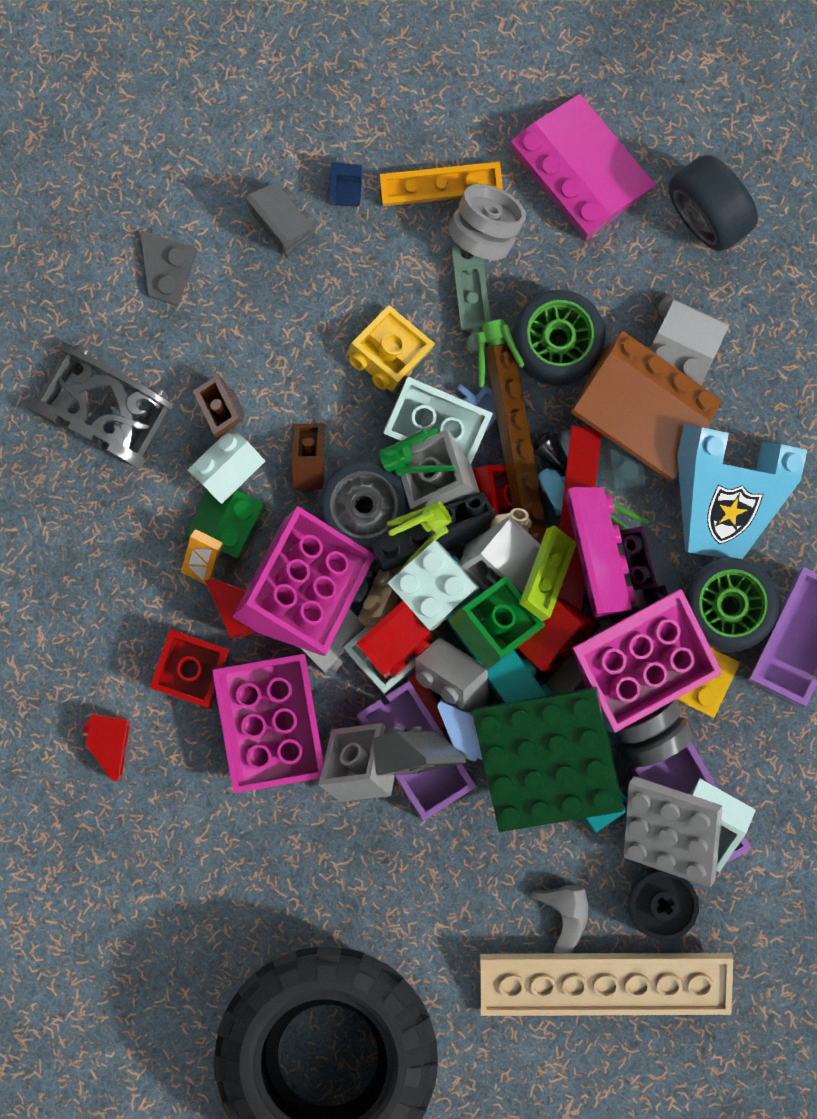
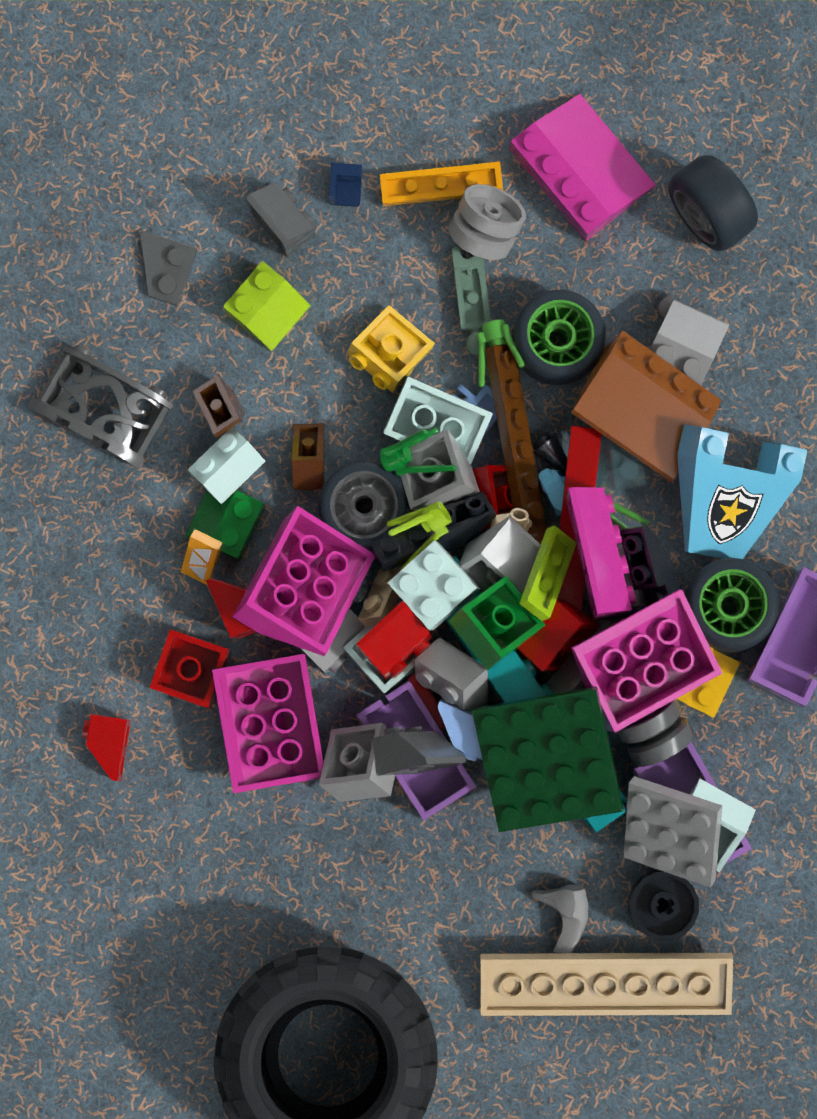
(266, 306): none -> lime slope

